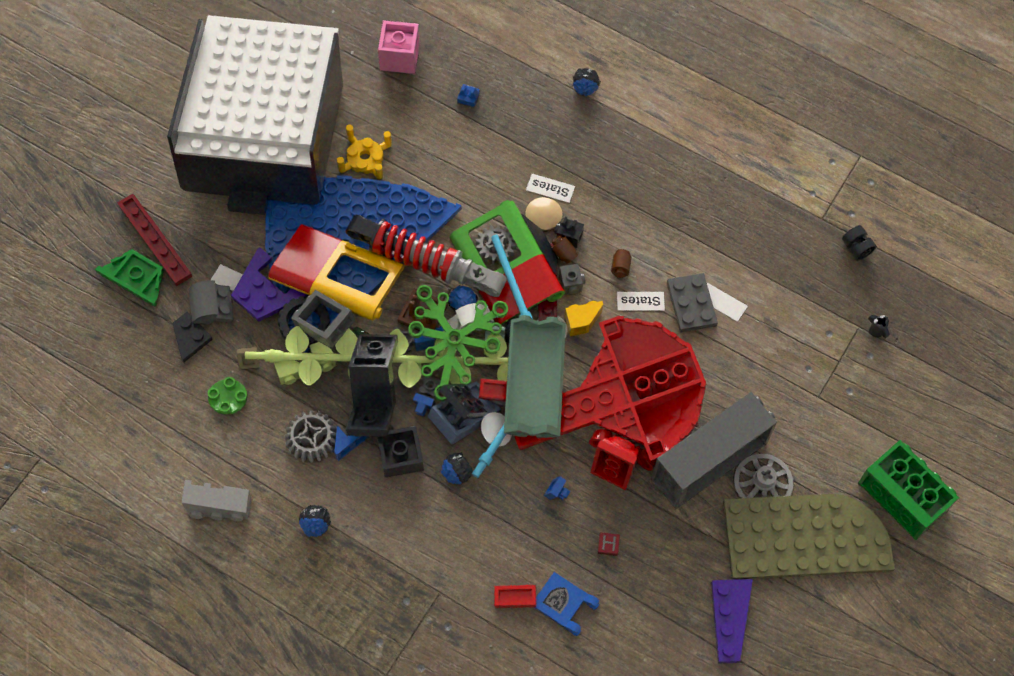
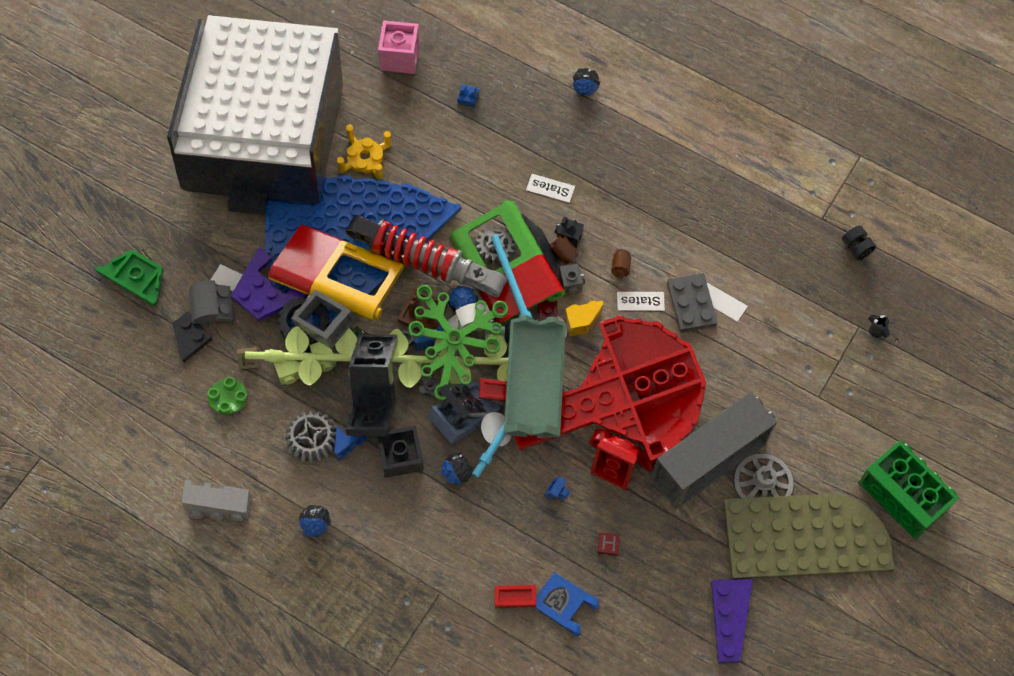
(154, 239): dark red plate -> none
(423, 403): blue tile -> none
(544, 213): tan dish -> none

